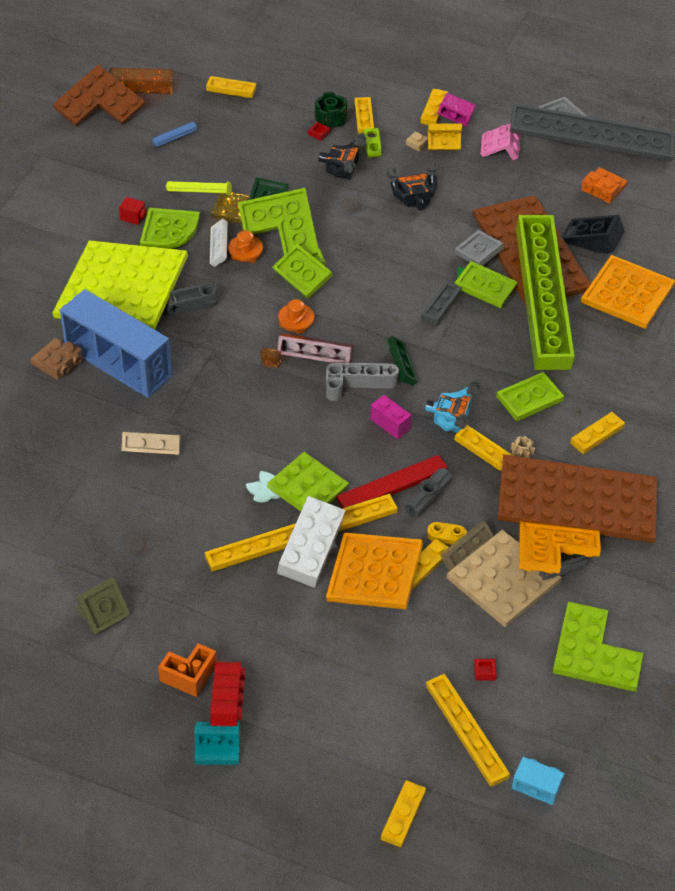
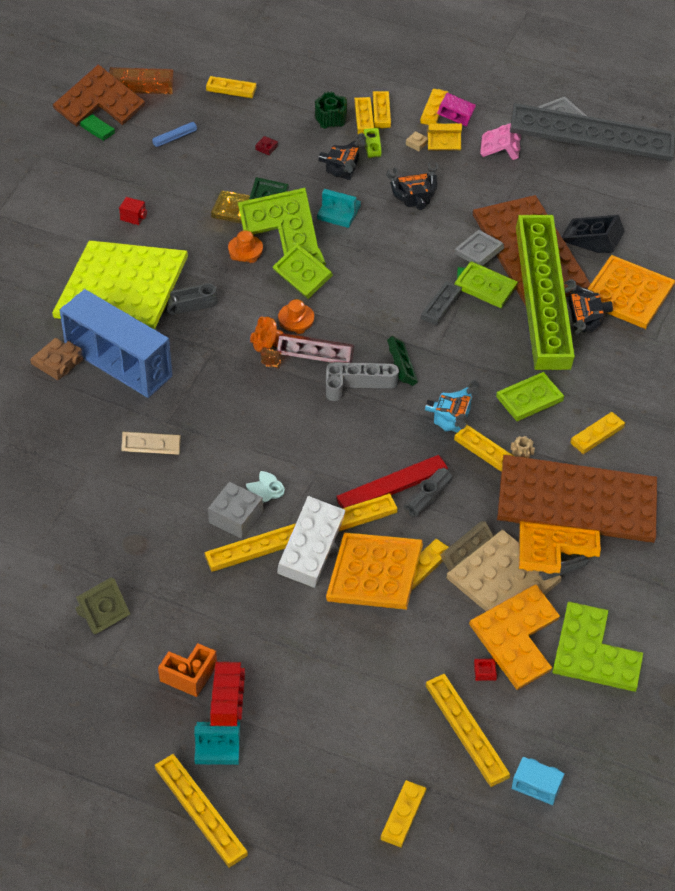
(97, 127): none -> green tile
(169, 228): lime plate -> none
(199, 187): neon yellow axle -> none
(201, 810): none -> yellow plate
(218, 243): white plate -> none
(235, 510): none -> light grey brick
(265, 334): none -> orange plate
(266, 145): none -> dark red plate
(307, 478): lime plate -> none
(319, 131): red tile -> none
(338, 208): none -> teal bracket
(381, 109): none -> yellow plate
(390, 417): dark pink brick -> none
(447, 532): yellow plate -> none
(507, 632): none -> light orange plate
(586, 308): none -> torso
(603, 184): orange plate -> none

